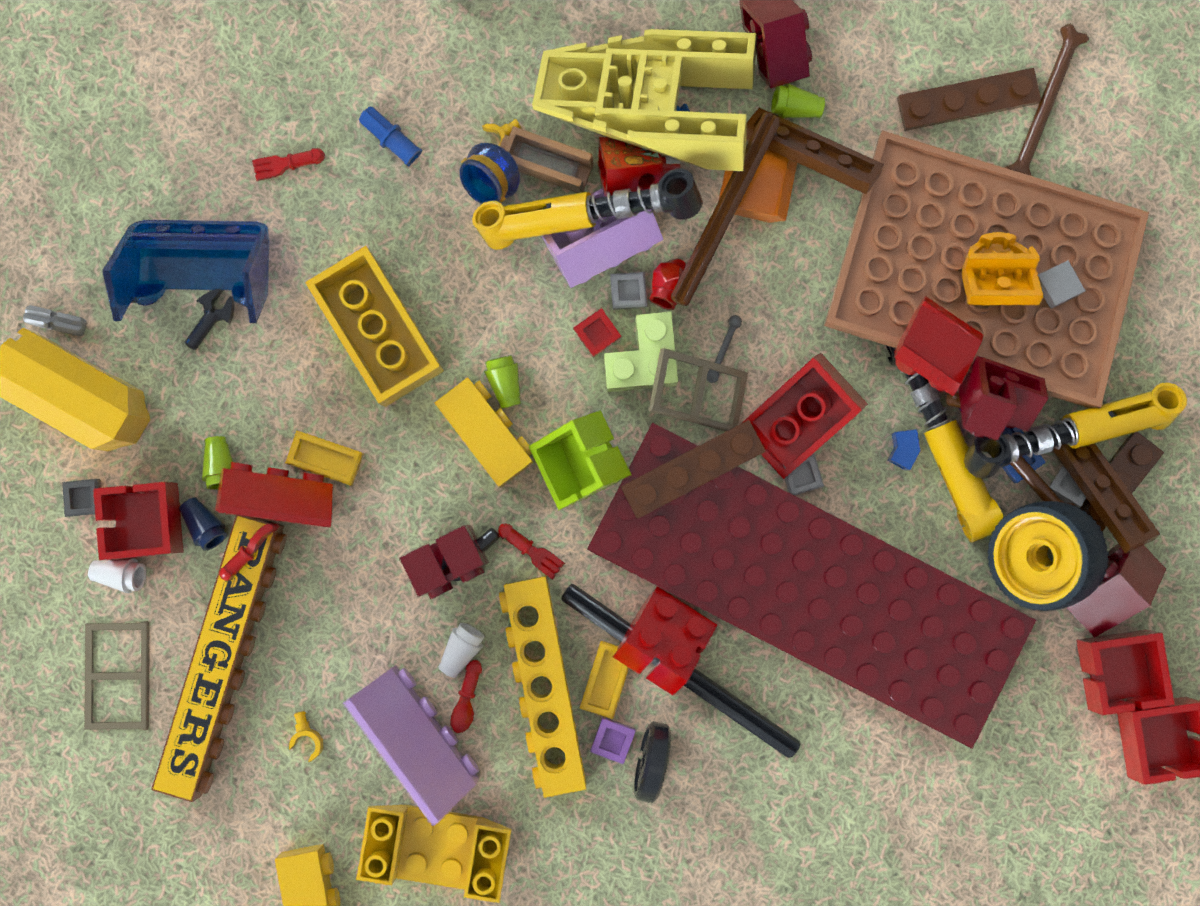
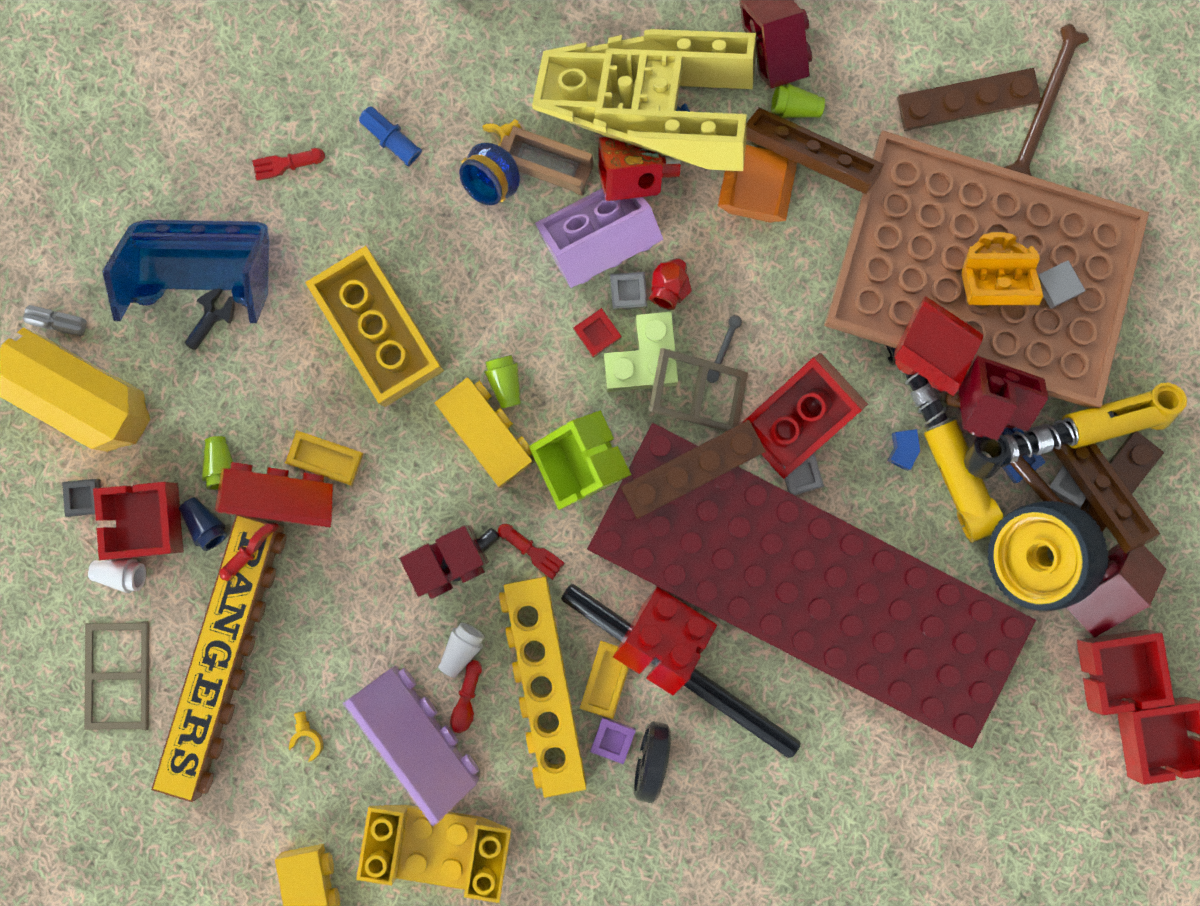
(502, 224): piece -> none
(725, 210): reddish brown axle -> none

